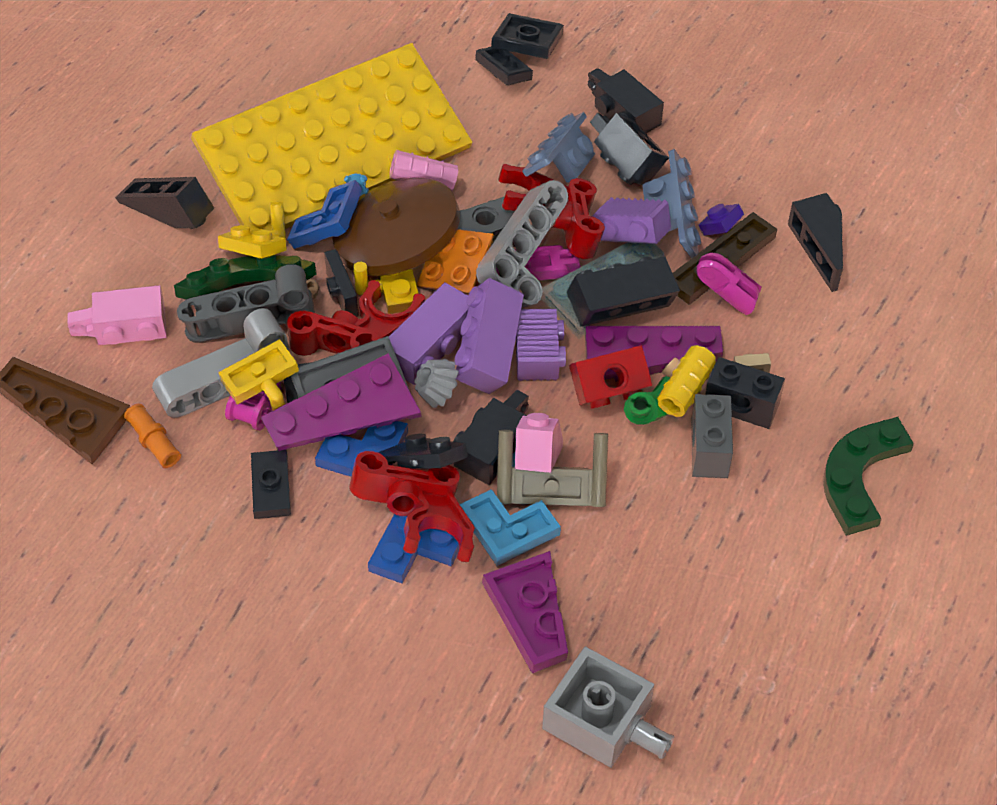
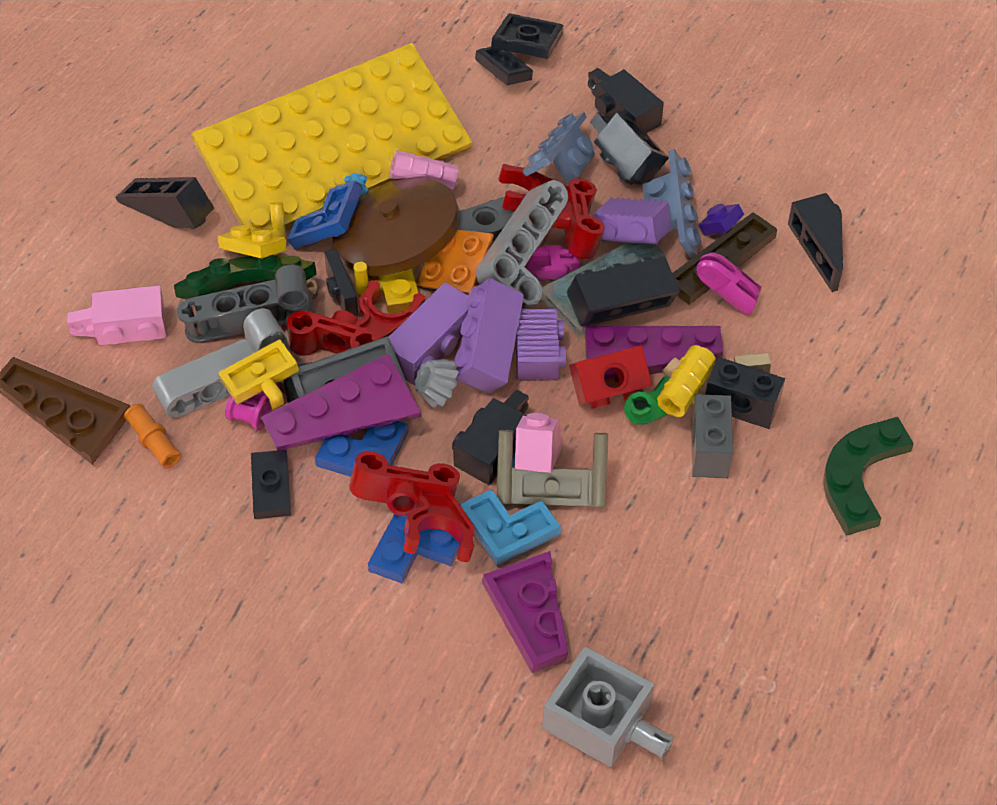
(425, 452): black wing -> none

